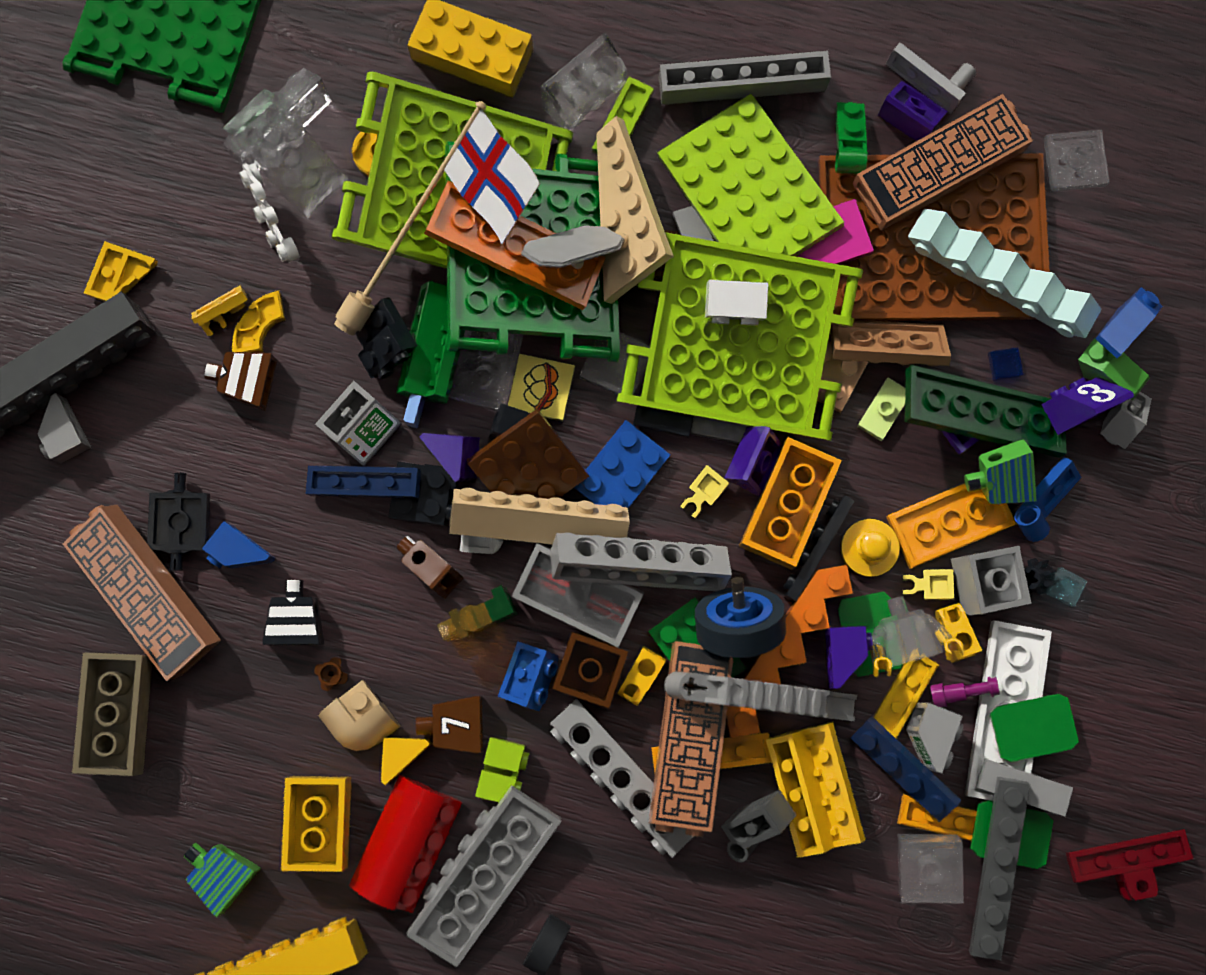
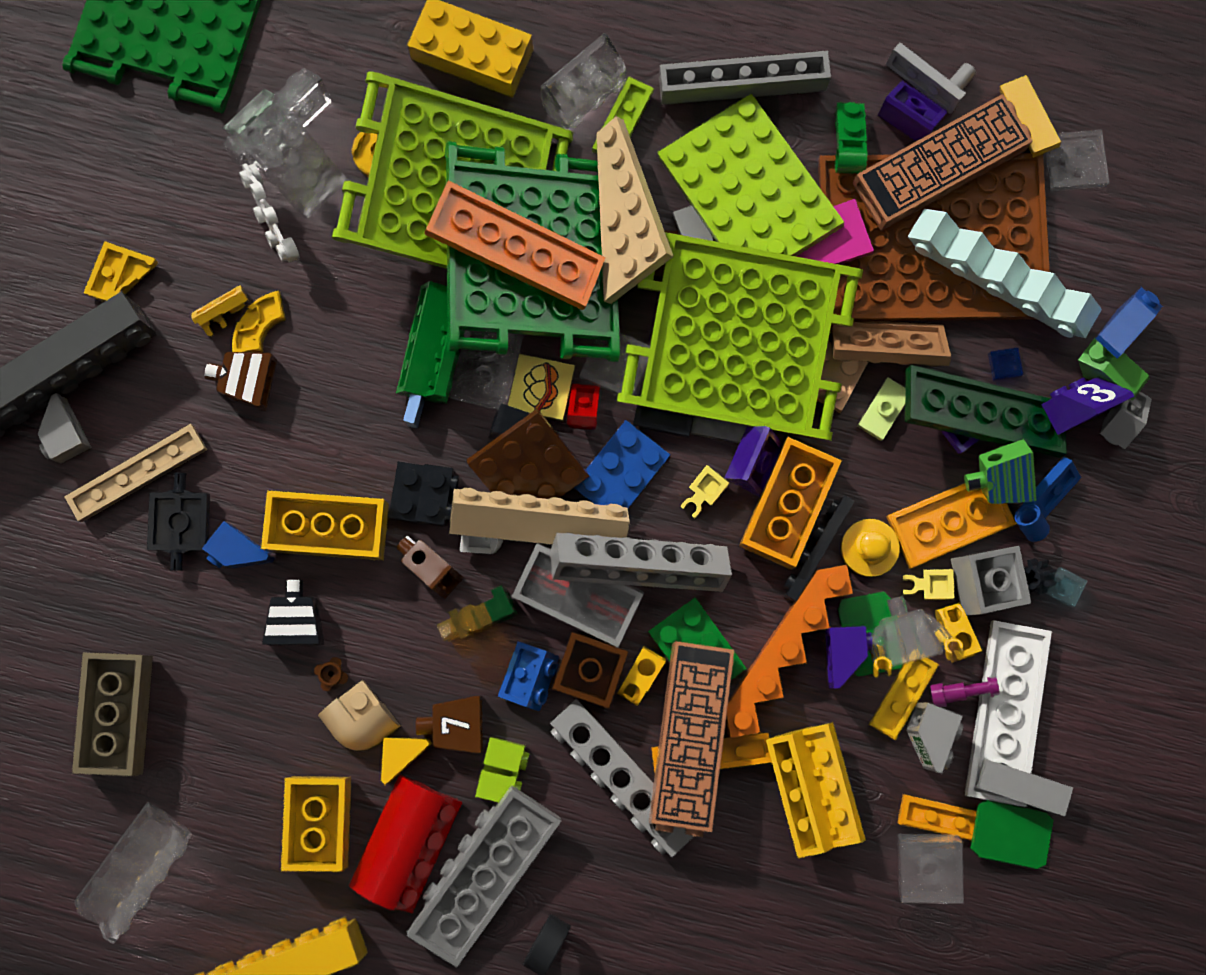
(132, 871): none -> clear brick
(135, 473): none -> tan plate
(141, 591): nougat brick -> none
(218, 875): torso -> none
(325, 525): none -> yellow brick
(358, 423): slope -> none
(363, 481): dark blue plate -> none
(384, 340): black plate -> none
(453, 453): dark purple slope -> none
(487, 177): flag -> none
(572, 246): light grey shield -> none
(583, 406): none -> red slope
(736, 301): white brick -> none
(740, 621): black wheel -> none
(756, 823): dark grey hinge -> none
(761, 695): light grey piece -> none
(906, 769): dark blue plate -> none
(999, 868): dark grey plate -> none
(1032, 115): none -> yellow tile
(1034, 727): green piece -> none
(1131, 862): dark red plate -> none

